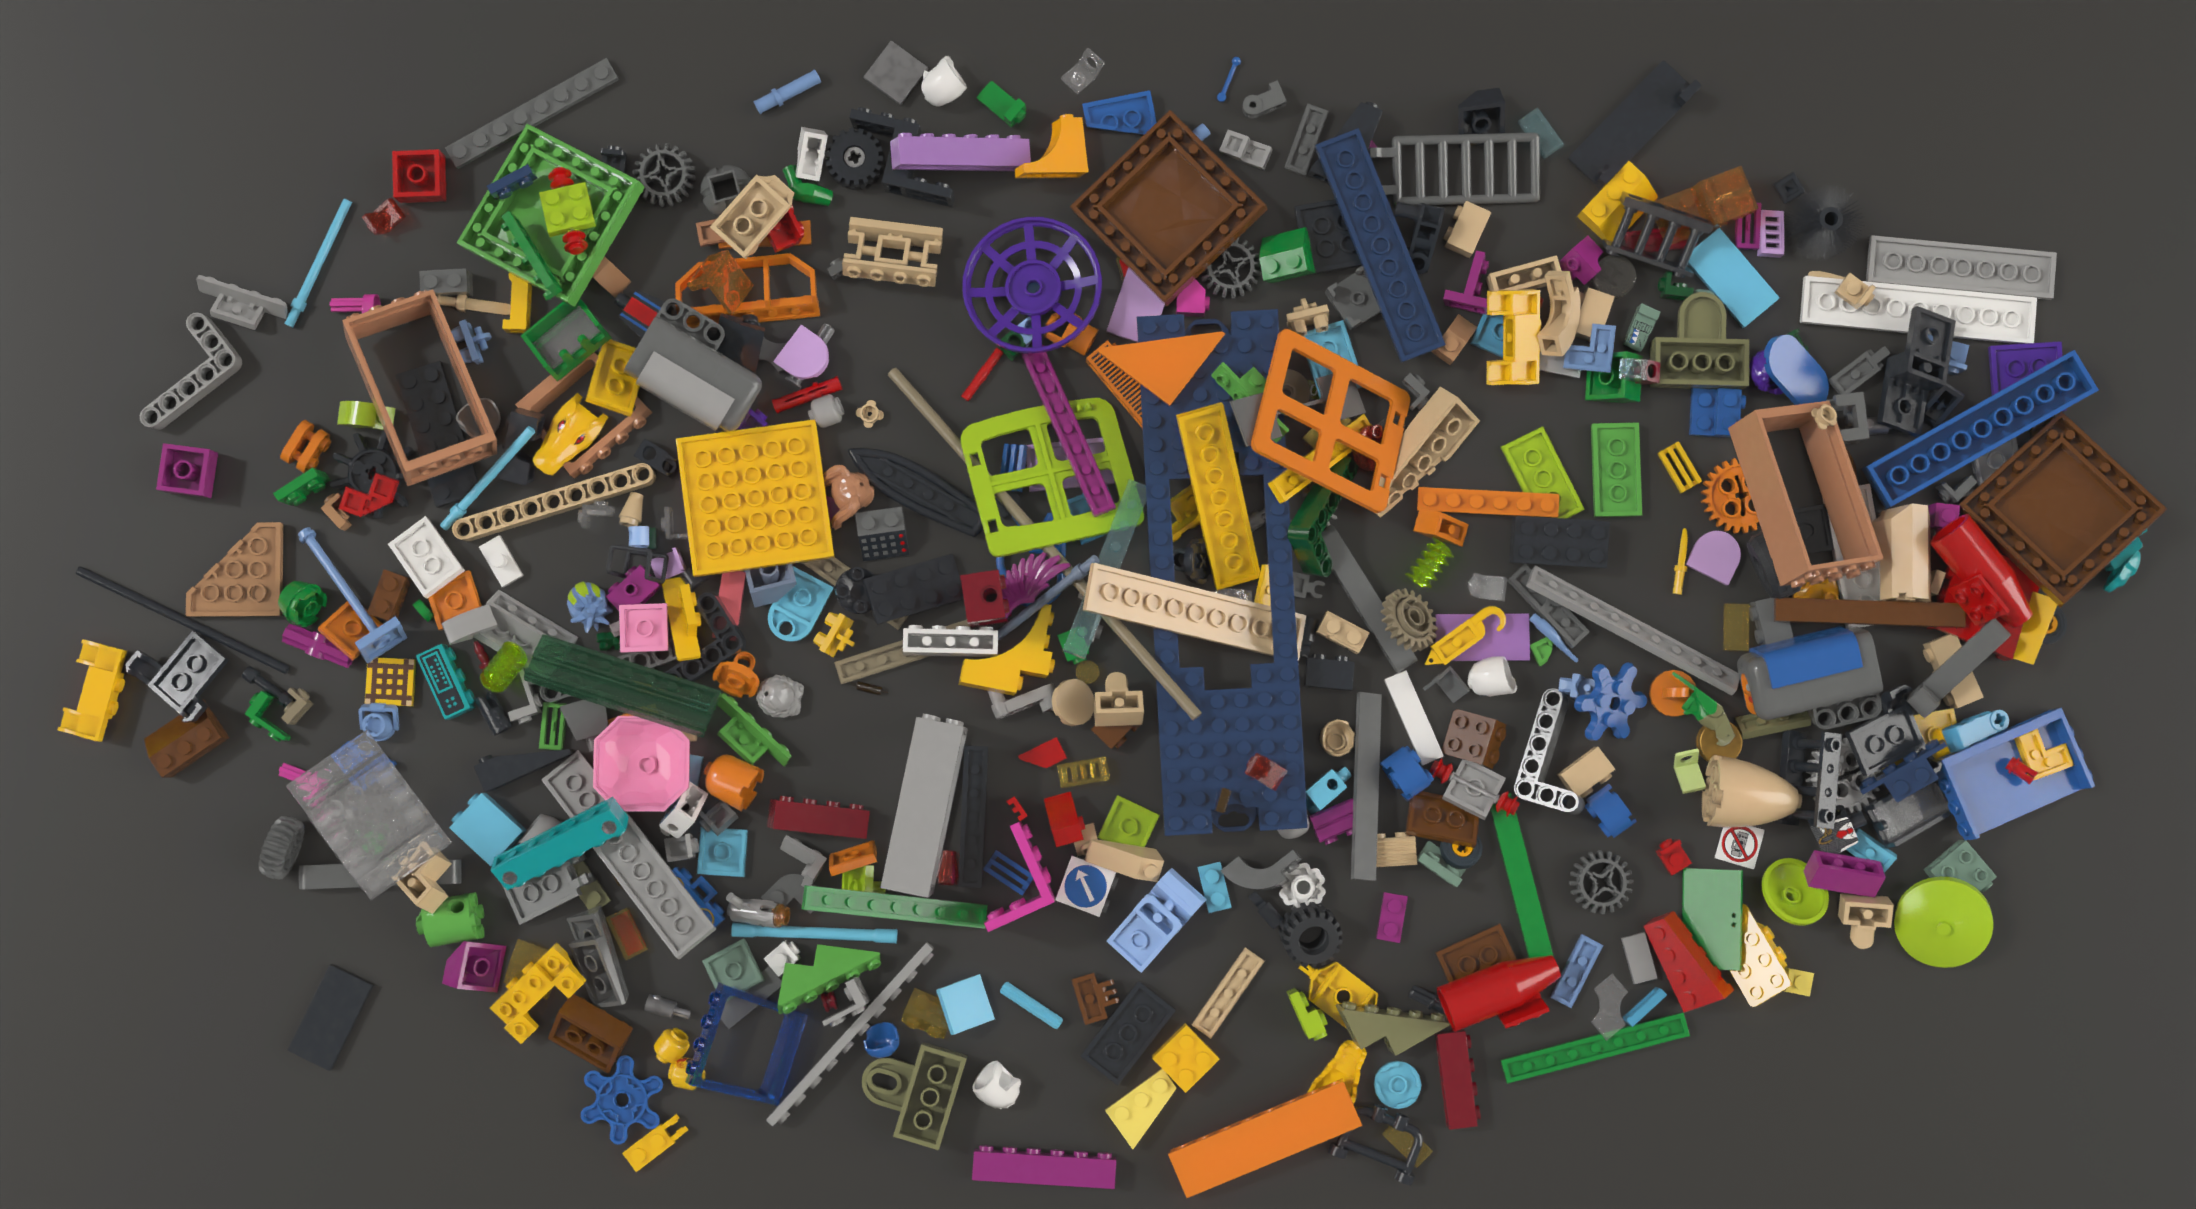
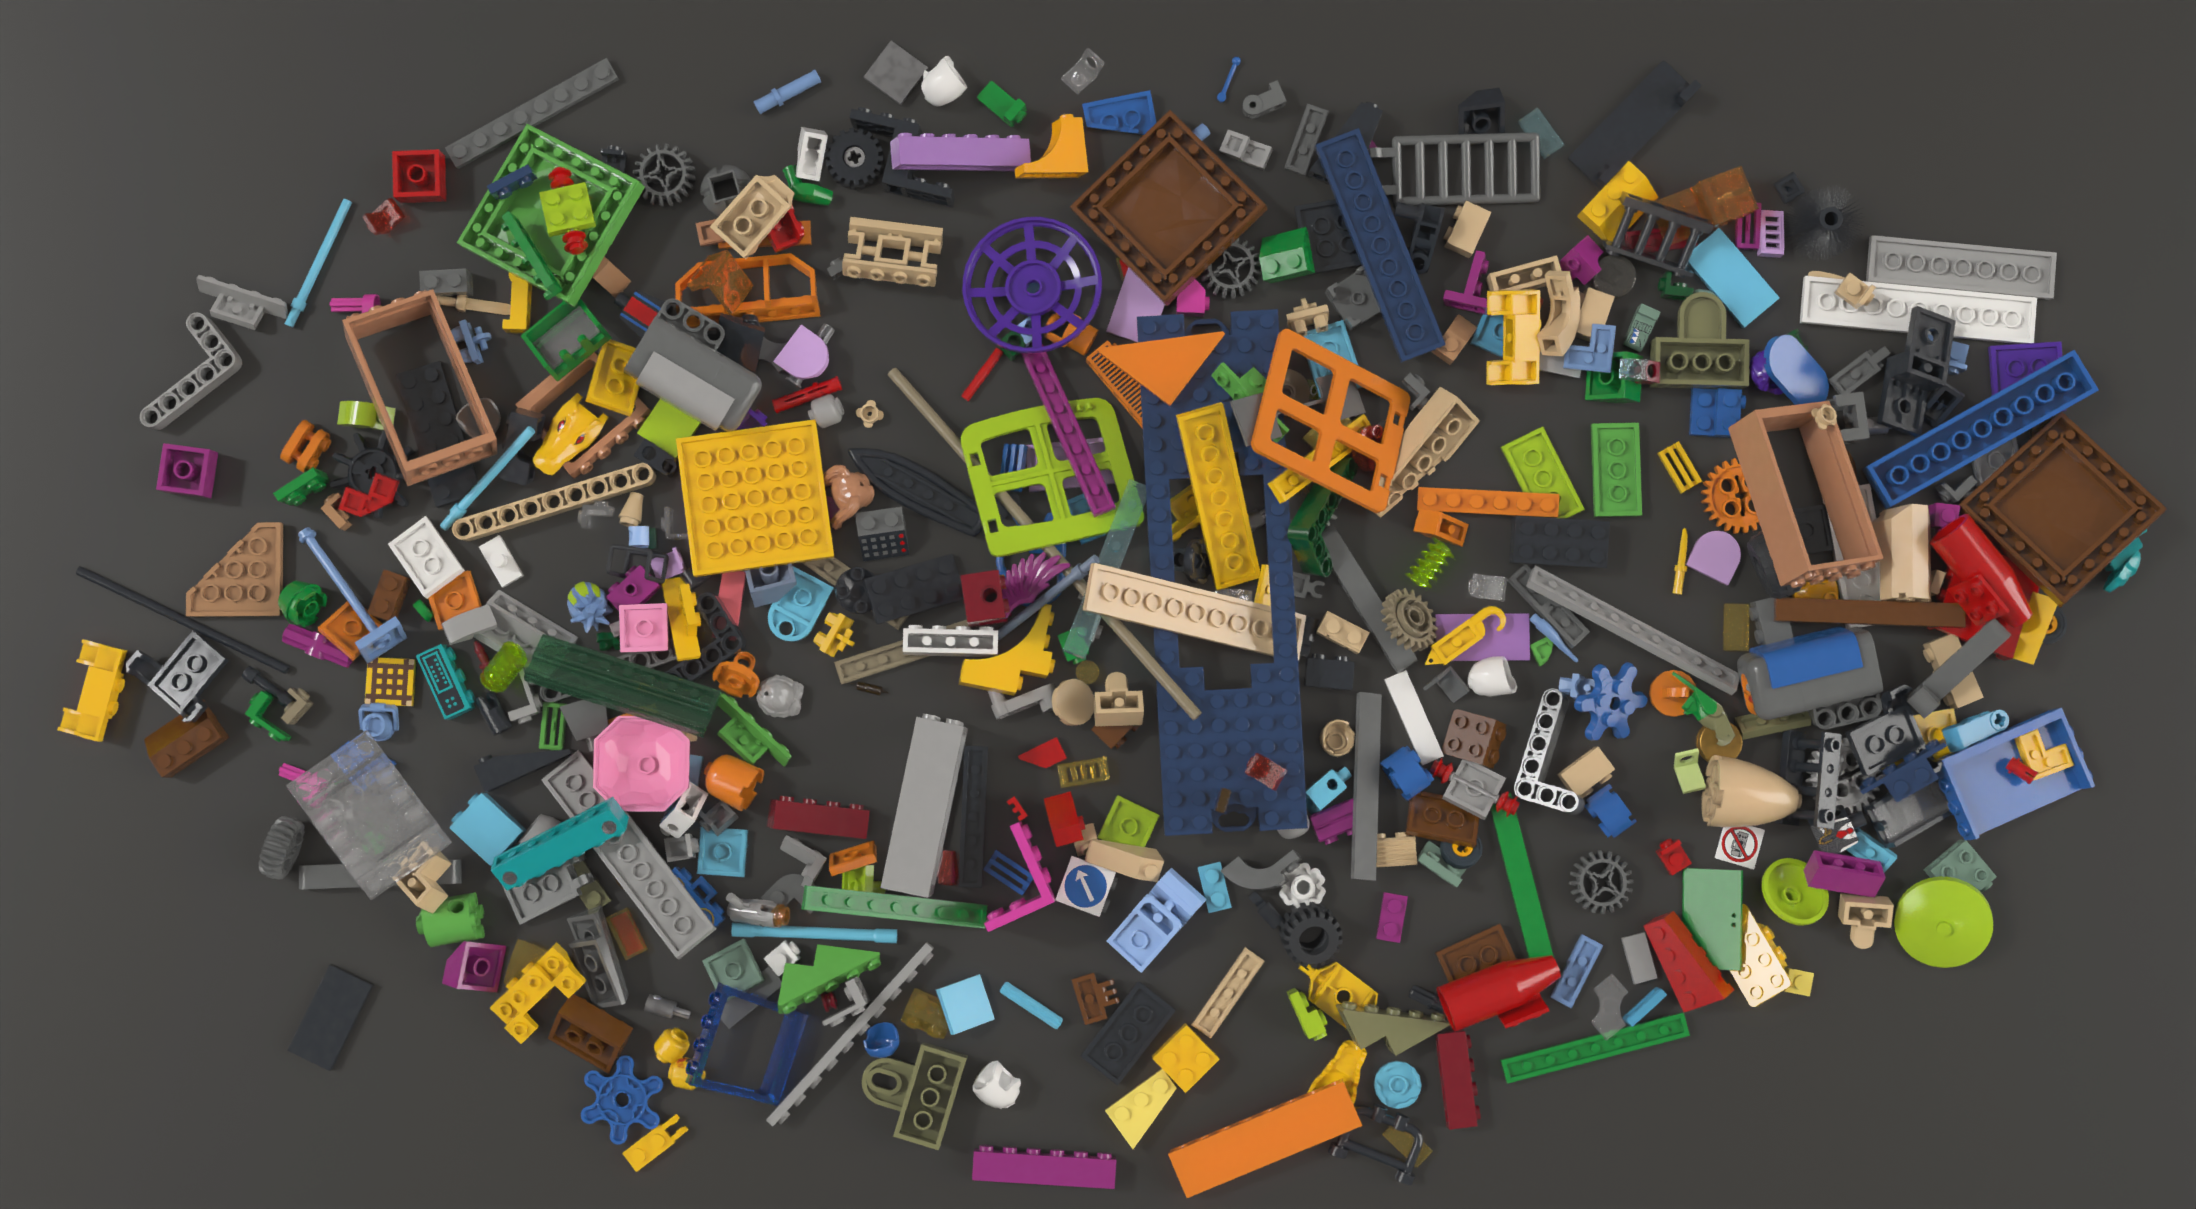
(666, 425): none -> lime tile

